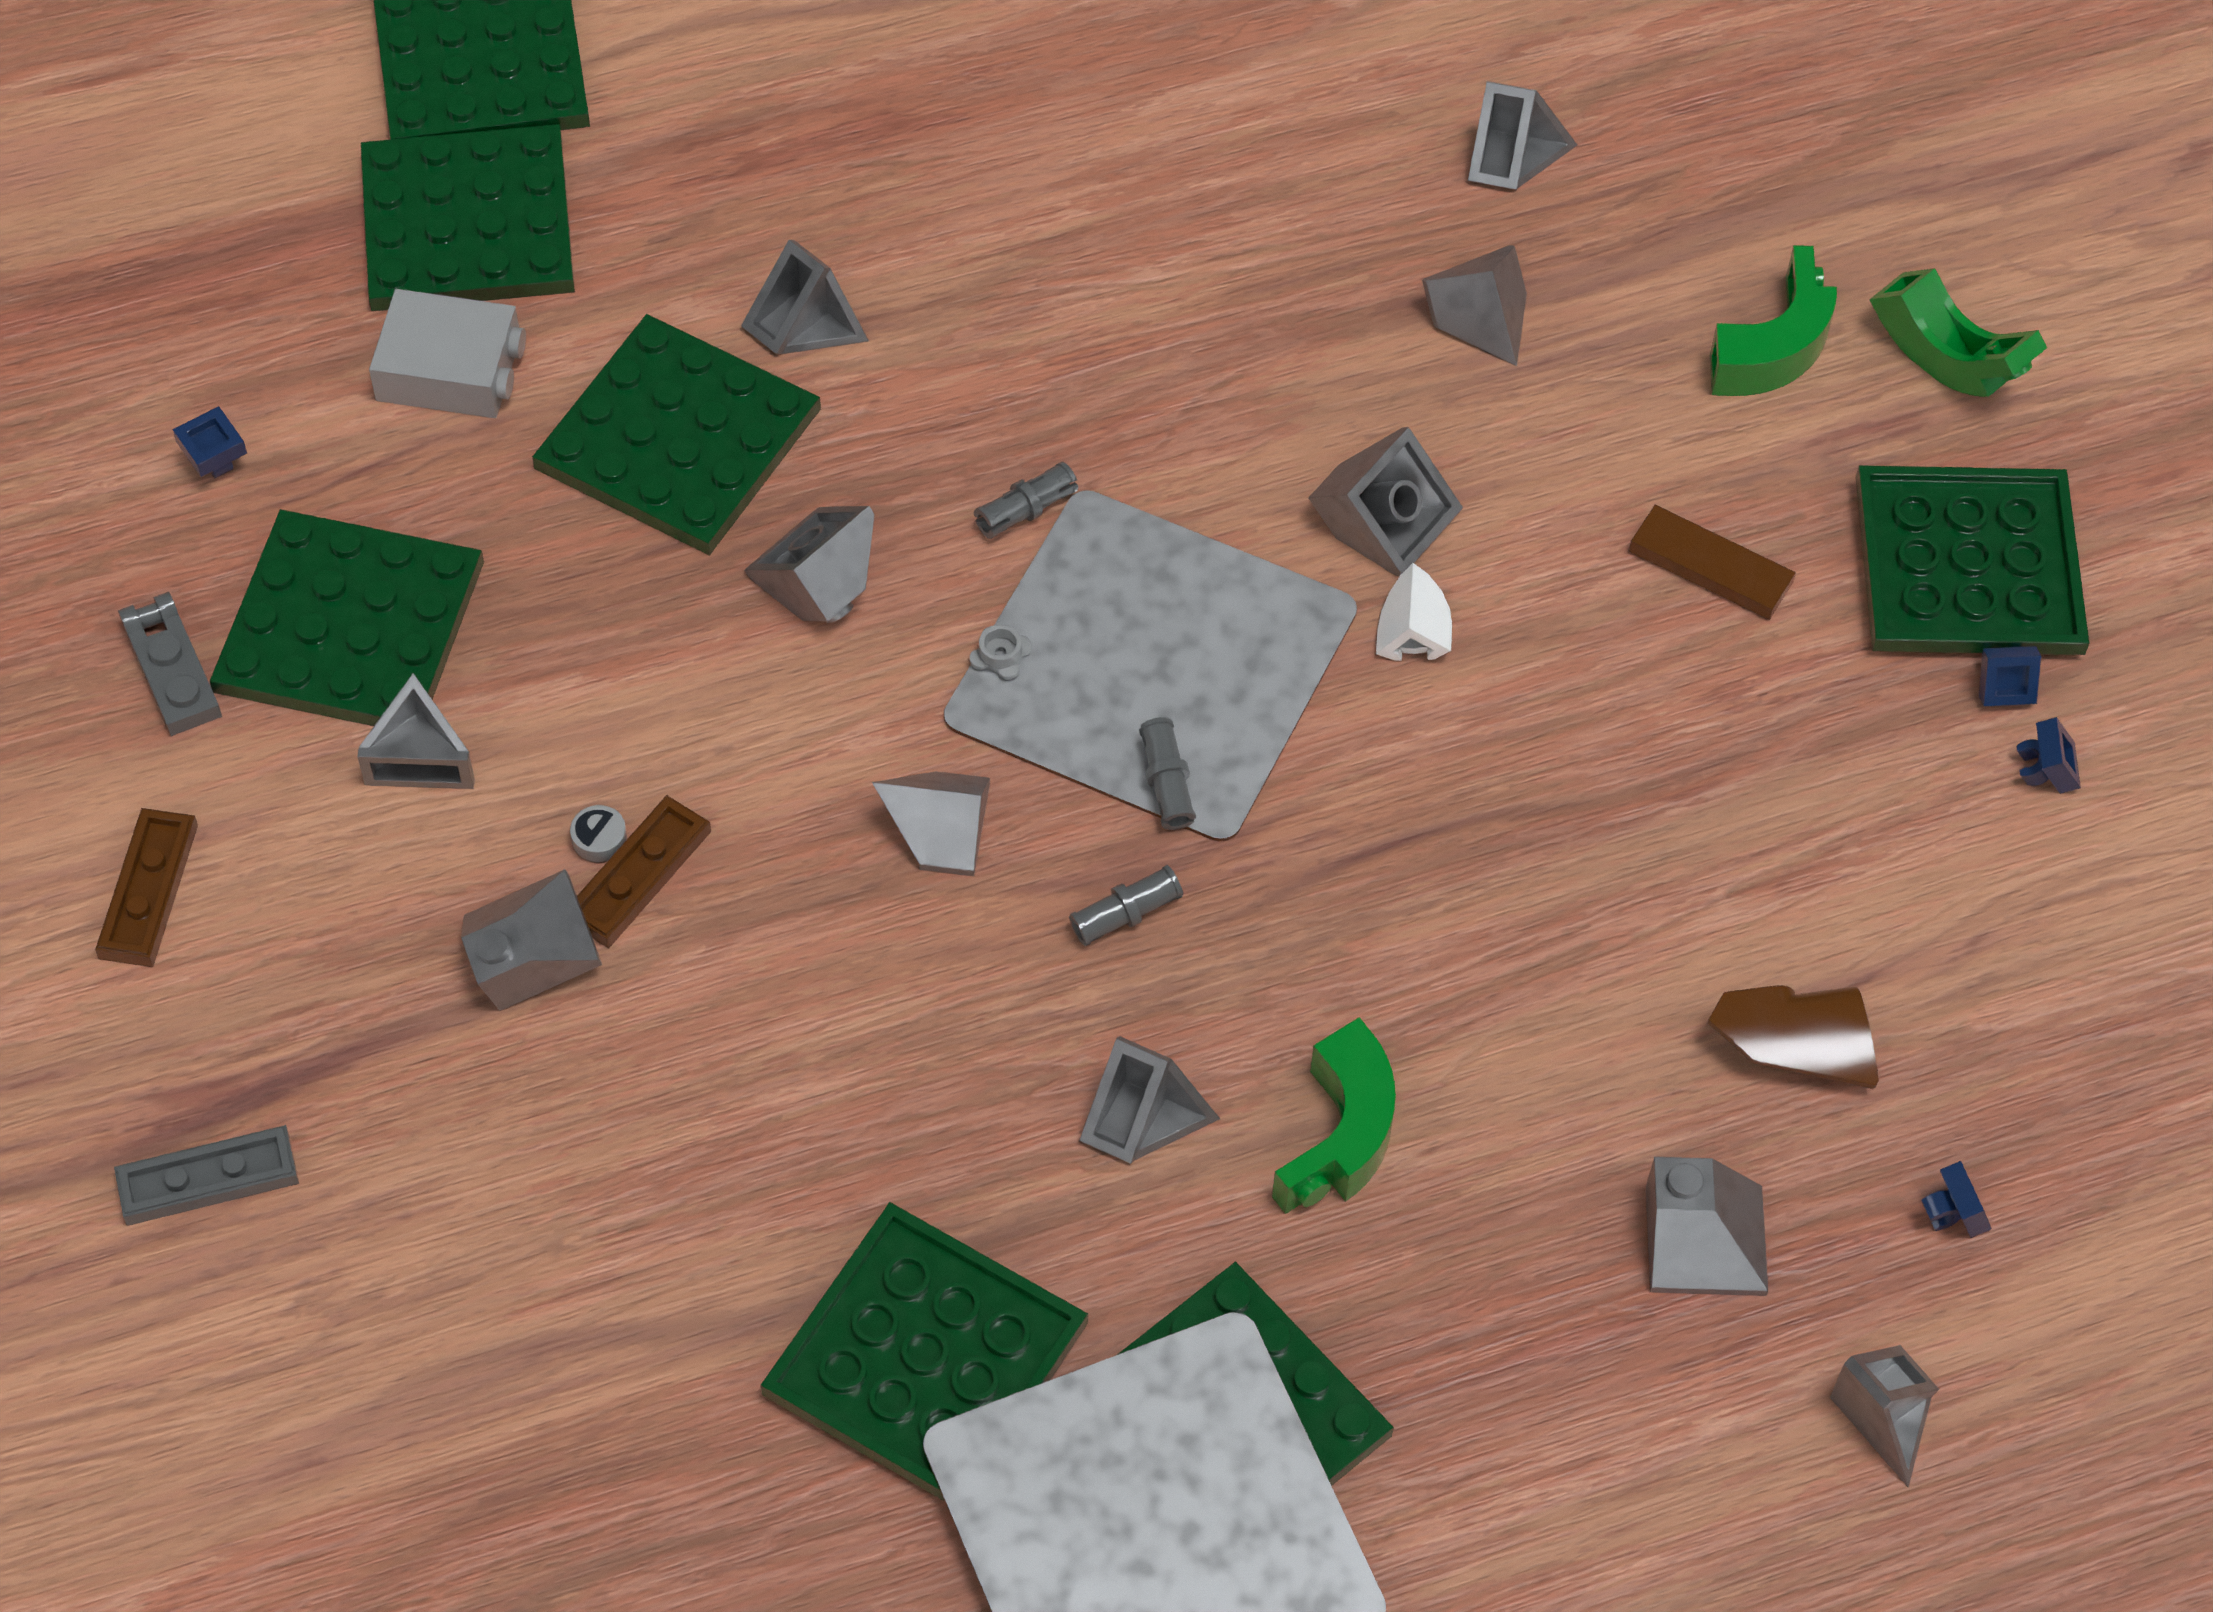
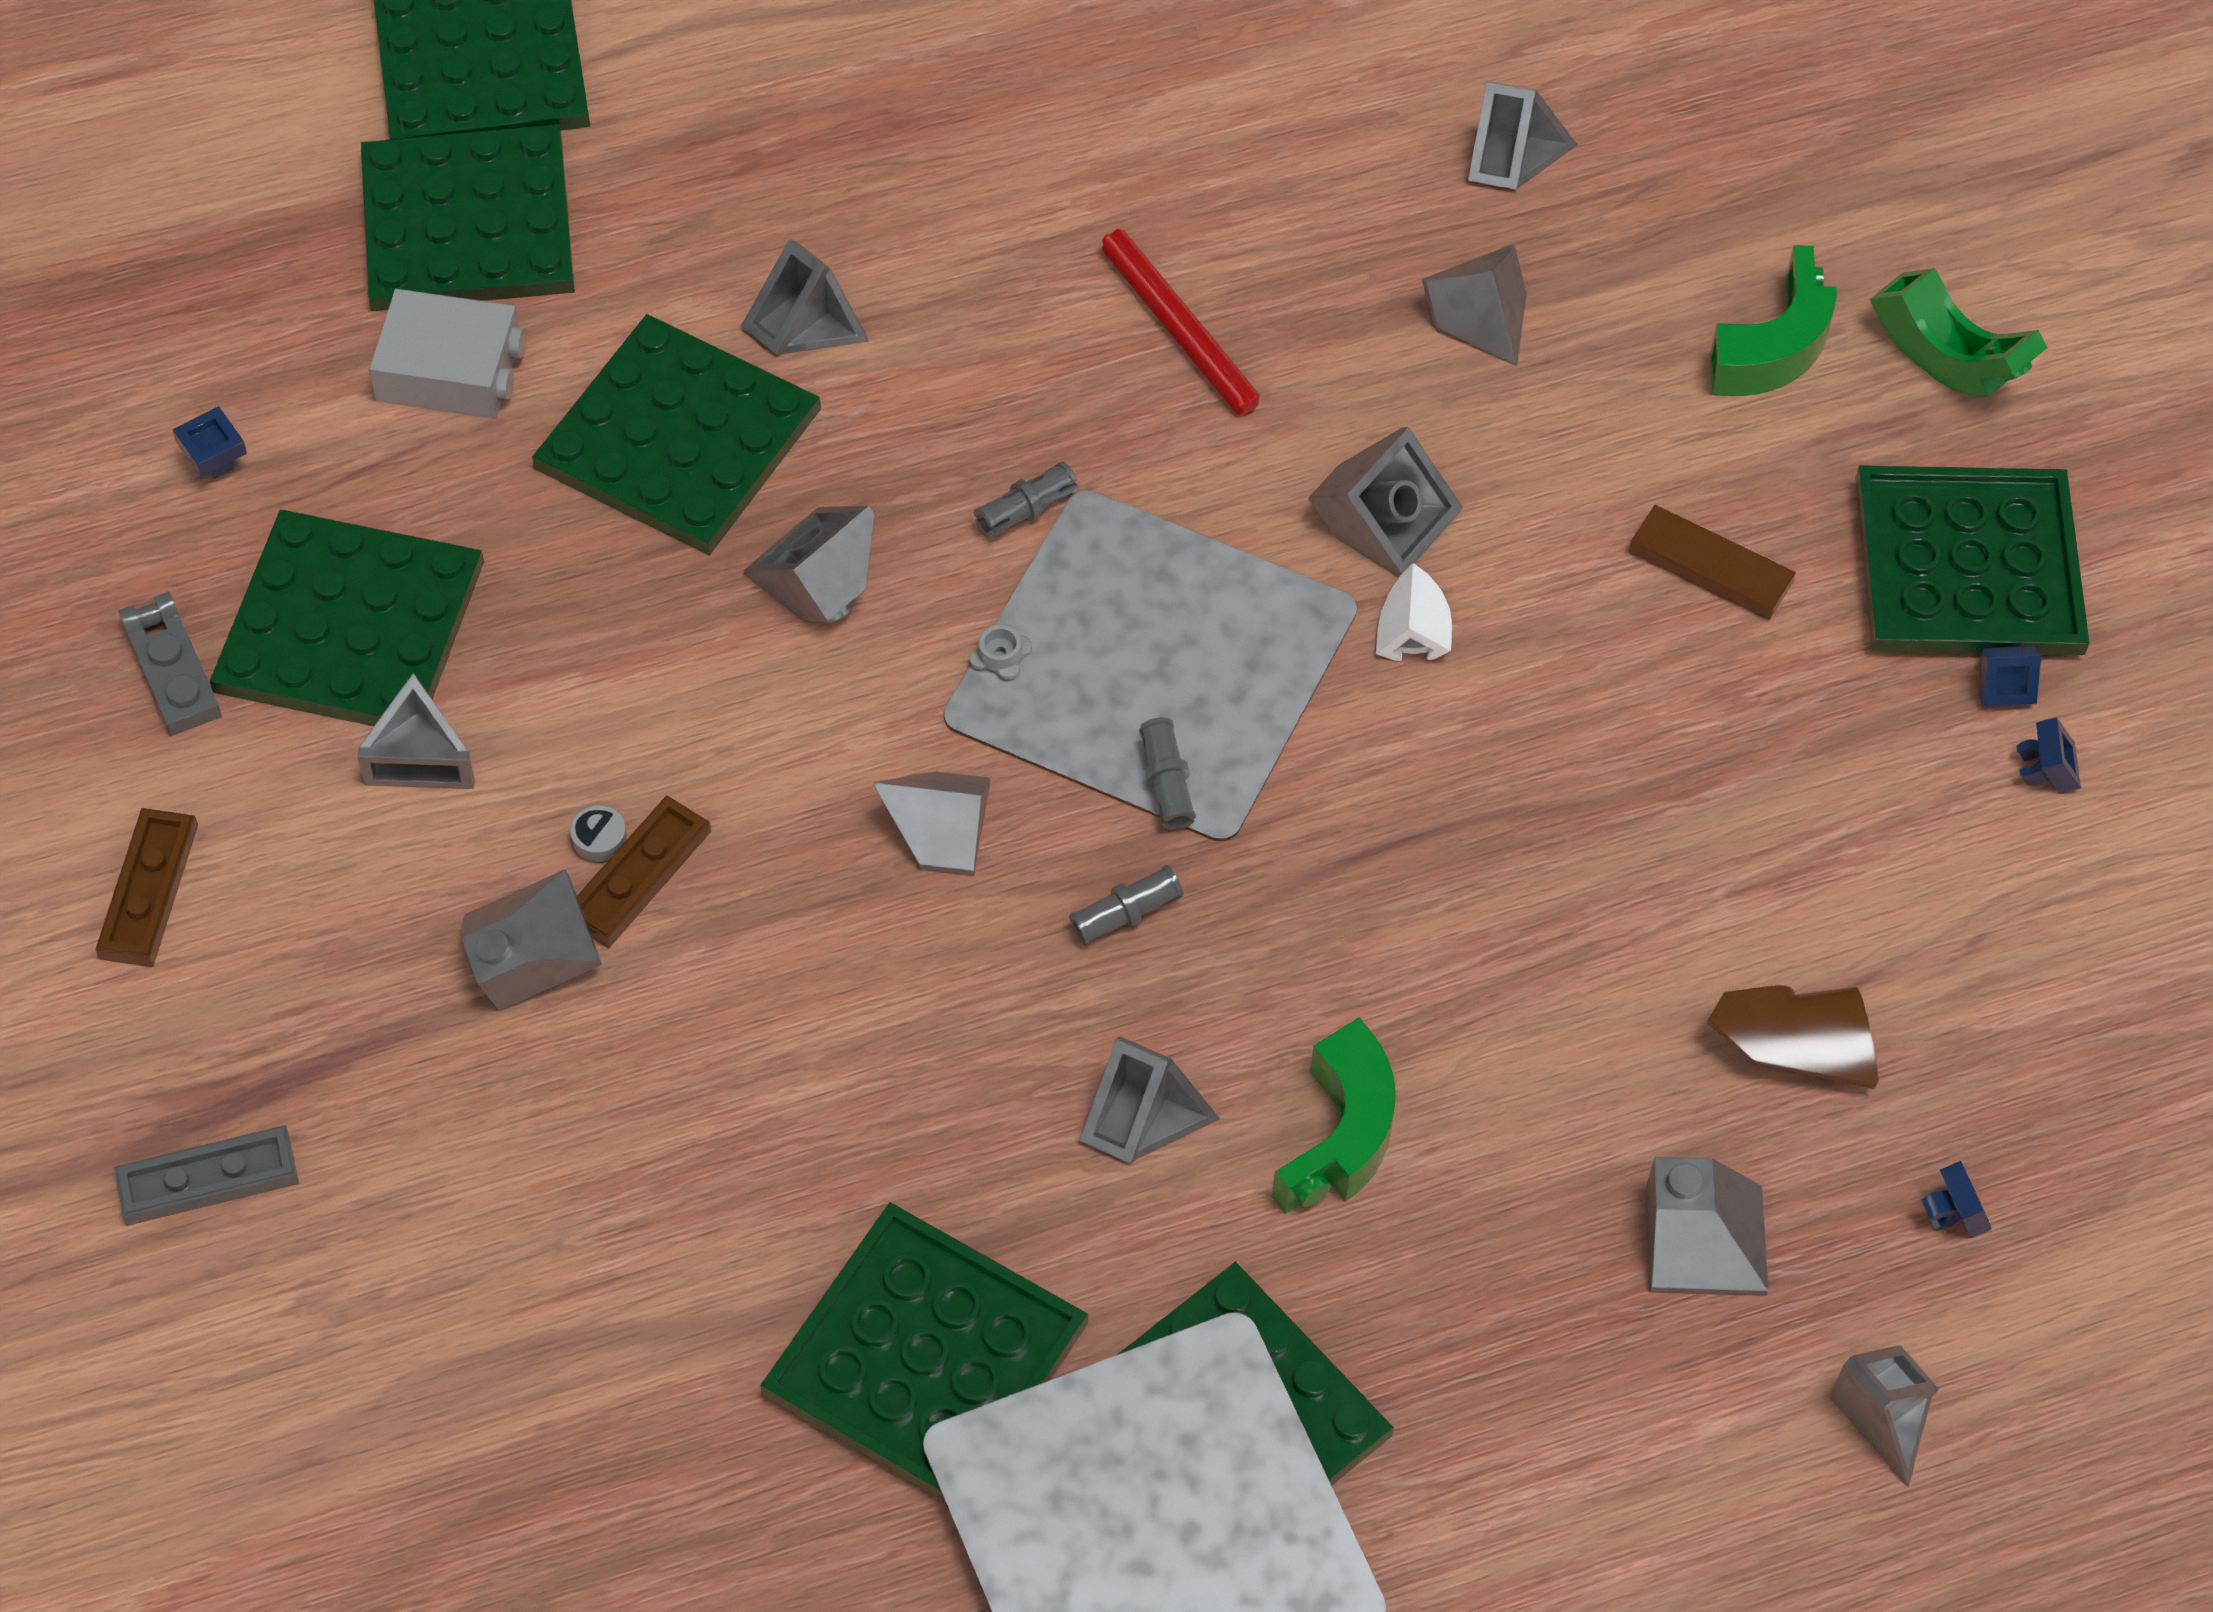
(1180, 322): none -> red axle

